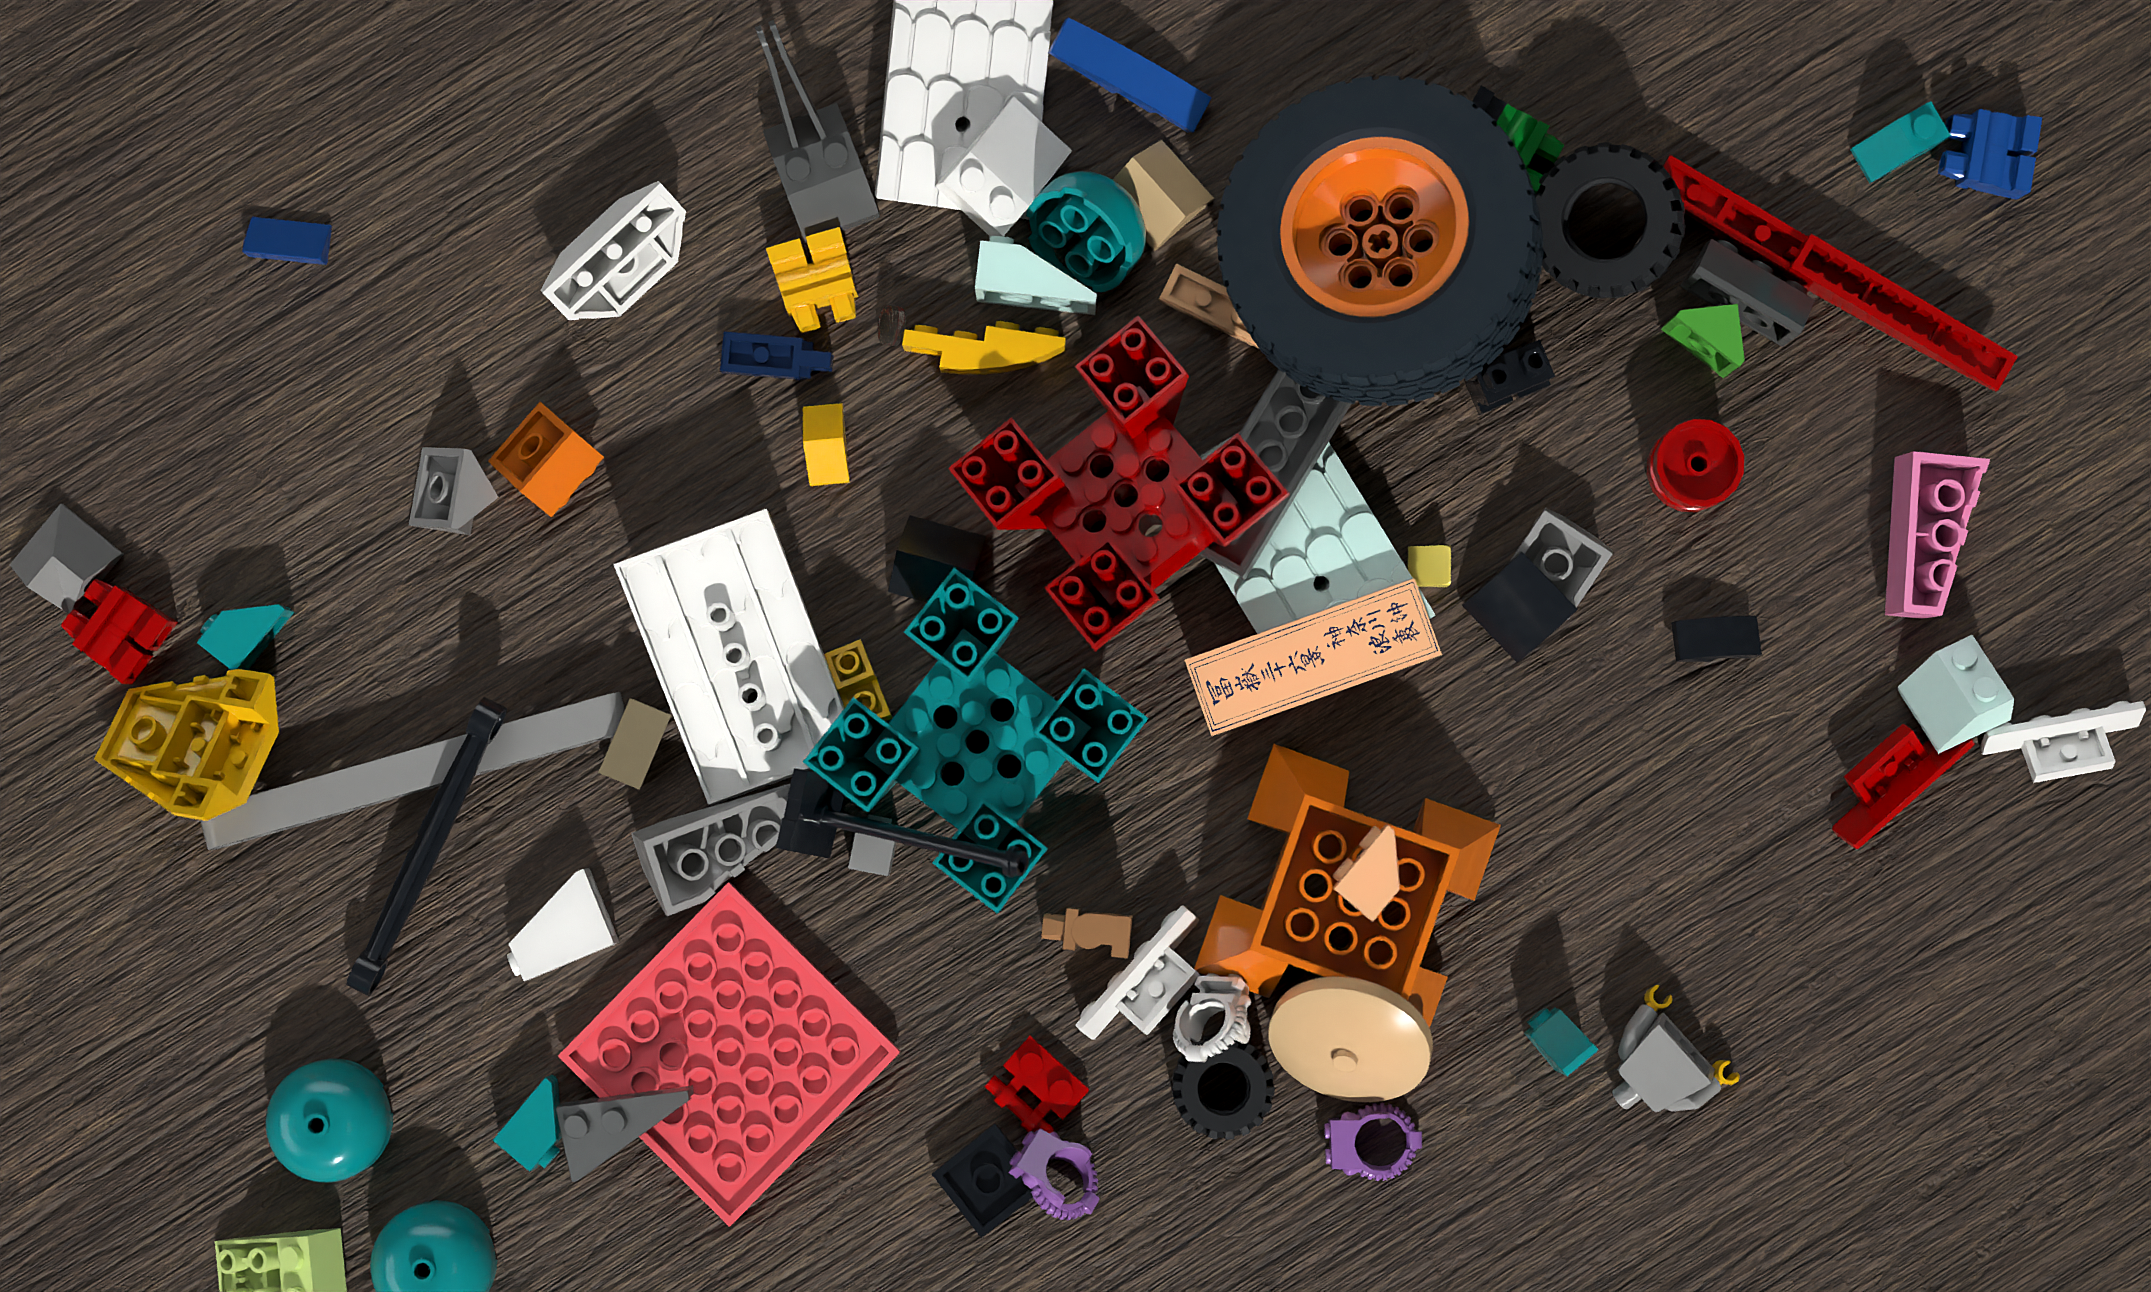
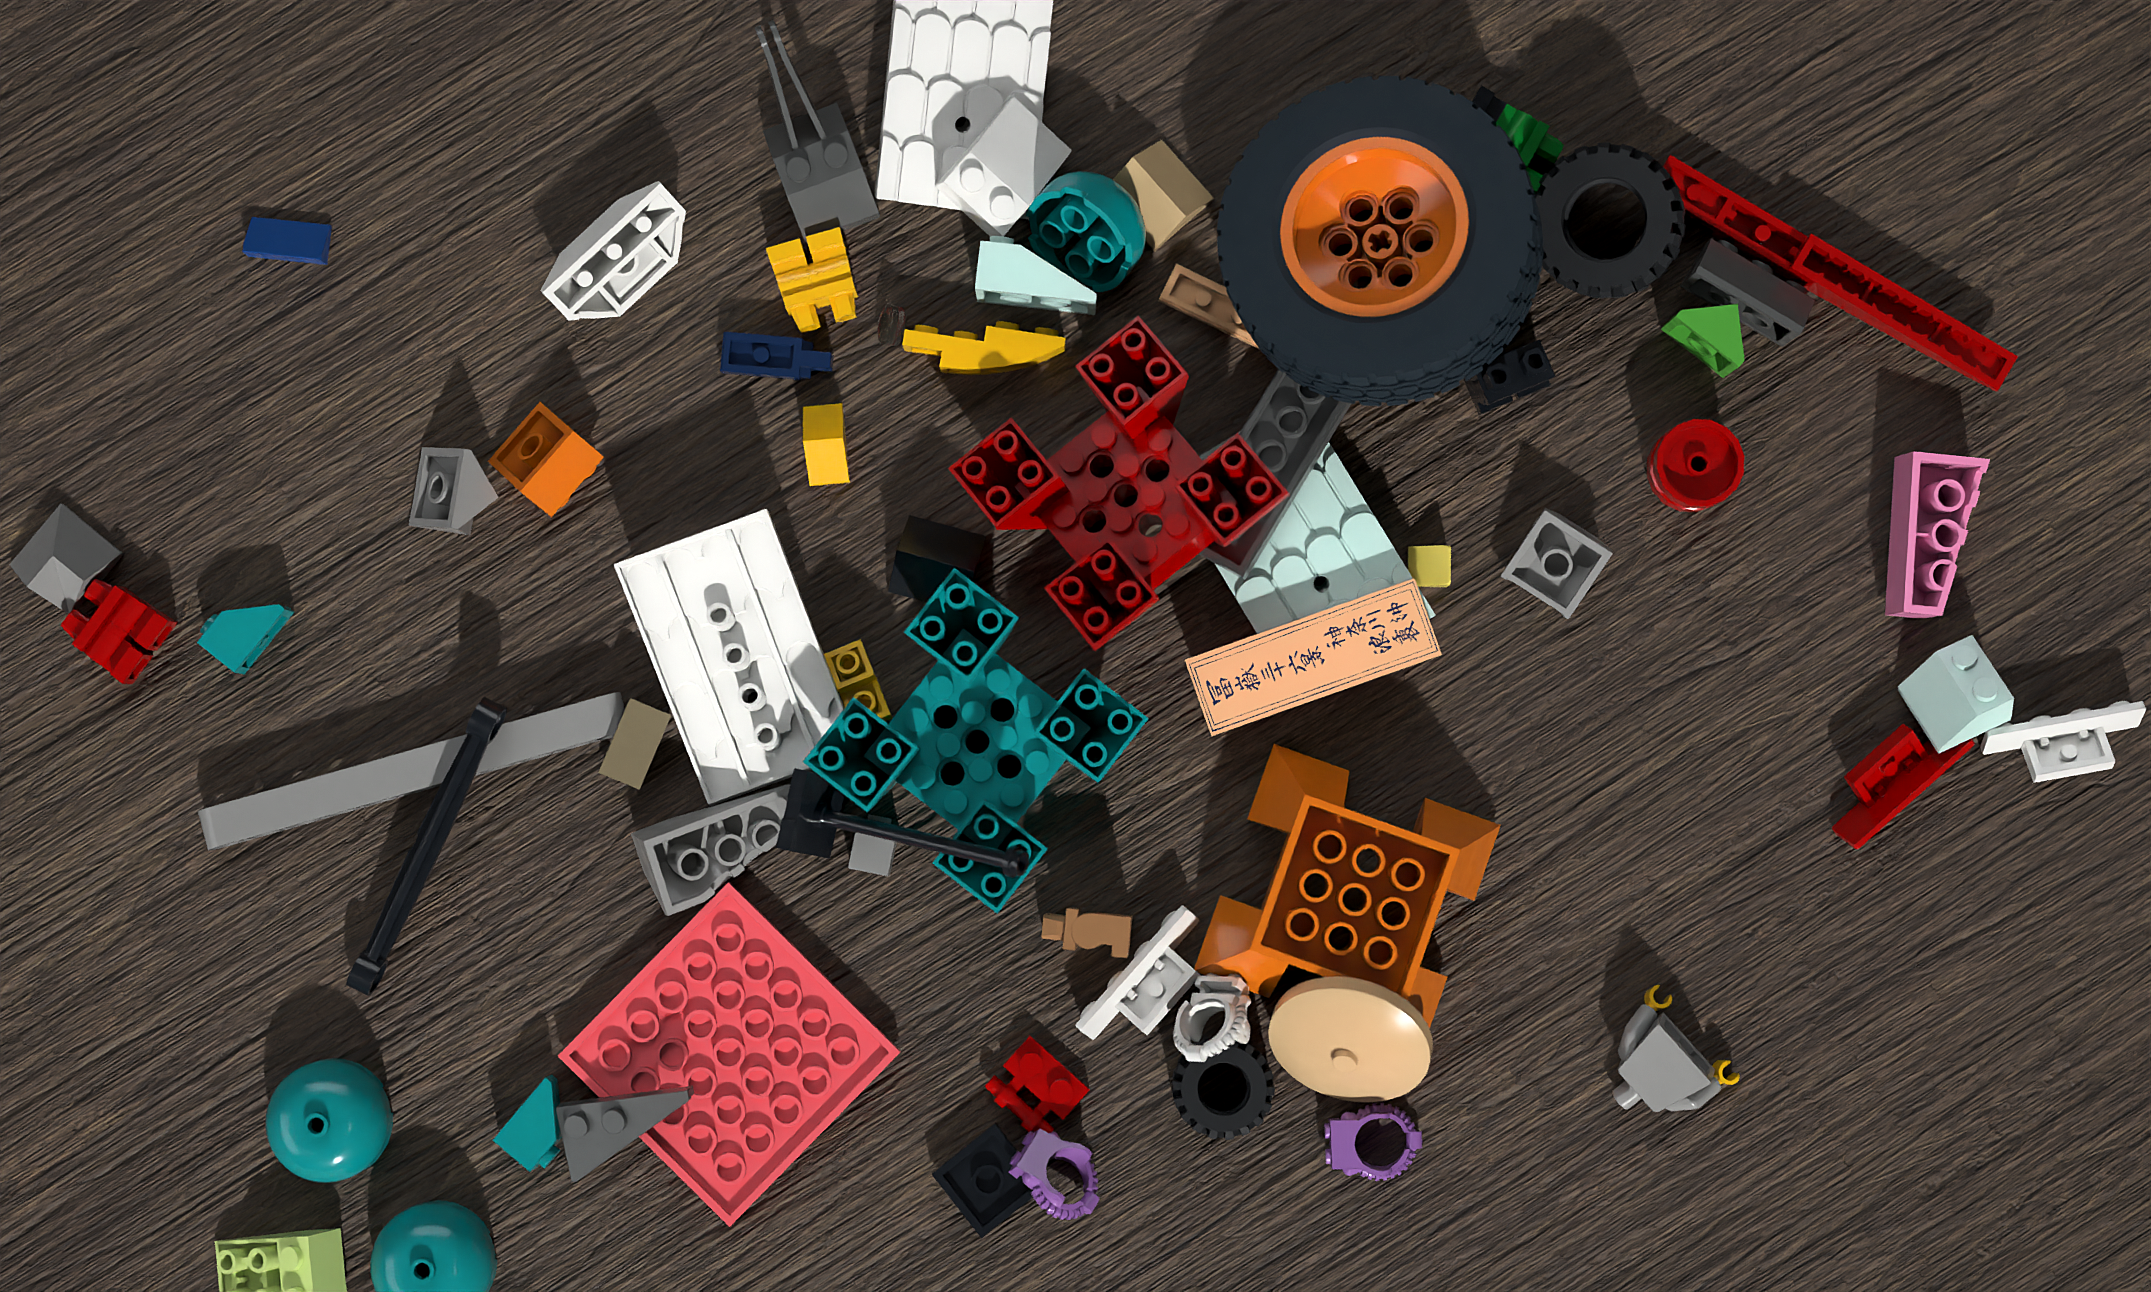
(195, 741): yellow wedge -> none
(564, 930): white slope -> none
(1129, 75): blue slope -> none
(1373, 876): light nougat slope -> none
(1519, 607): black slope -> none
(1559, 1040): teal slope -> none
(1716, 638): black slope -> none
(1900, 142): teal slope -> none
(1992, 152): blue hips -> none

